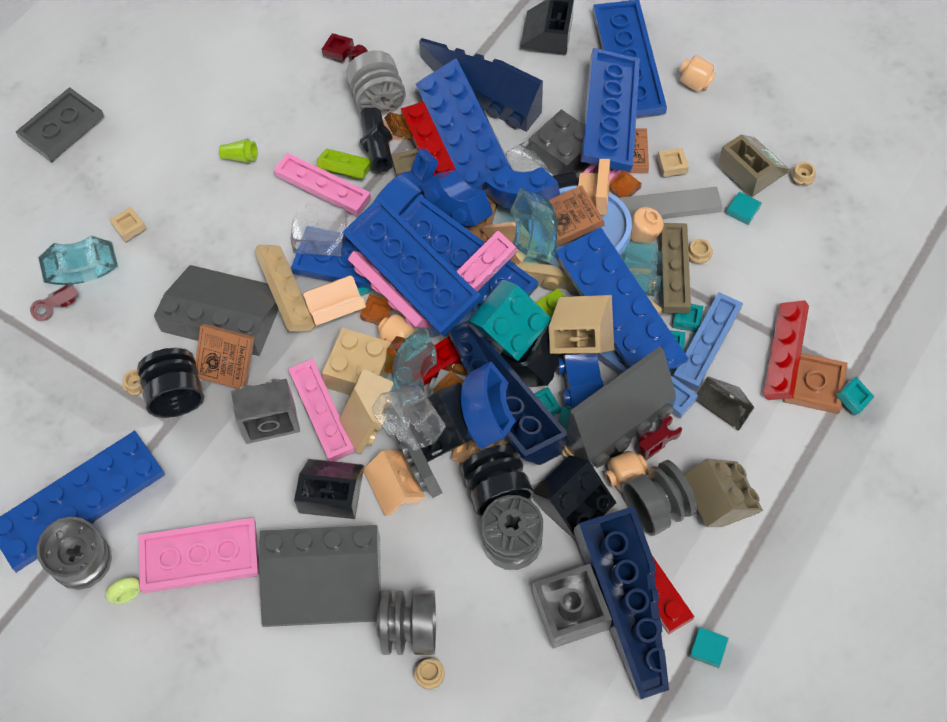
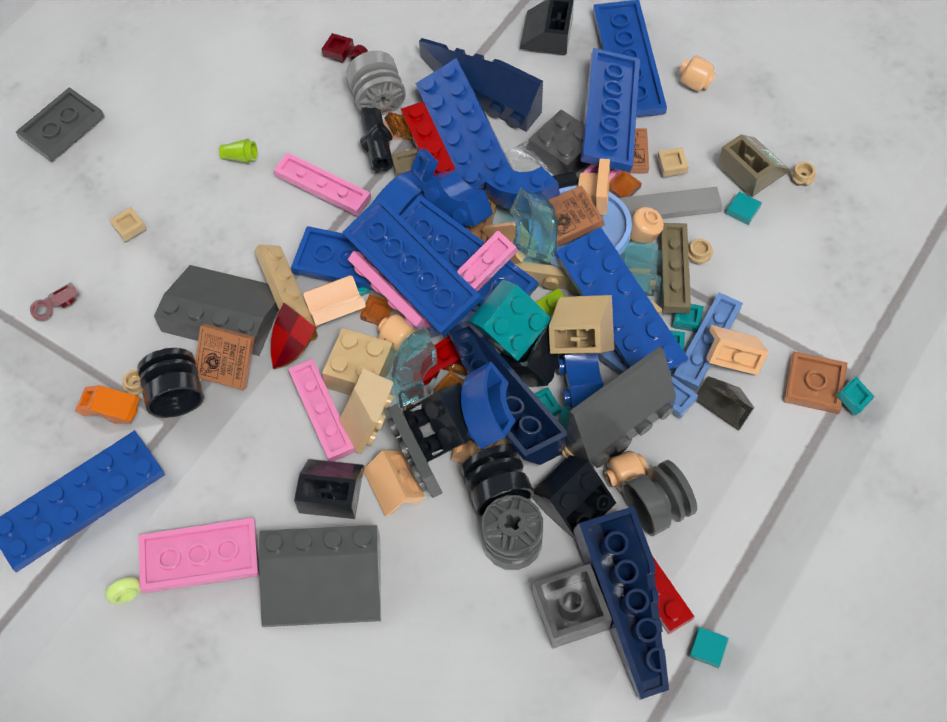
(65, 541): flat silver wheel -> none
(77, 261): clear light blue brick -> none
(108, 403): none -> orange slope
(265, 411): flat silver brick -> none
(290, 336): none -> shield
(319, 230): clear piece -> none
(344, 163): lime plate -> none
(391, 353): clear orange tile -> none
(407, 622): flat silver wheel -> none
(409, 416): clear piece -> none
(429, 673): tan plate -> none
(654, 442): dark red plate -> none
(722, 492): dark tan slope -> none
(736, 350): none -> light nougat panel
(786, 350): plate -> none

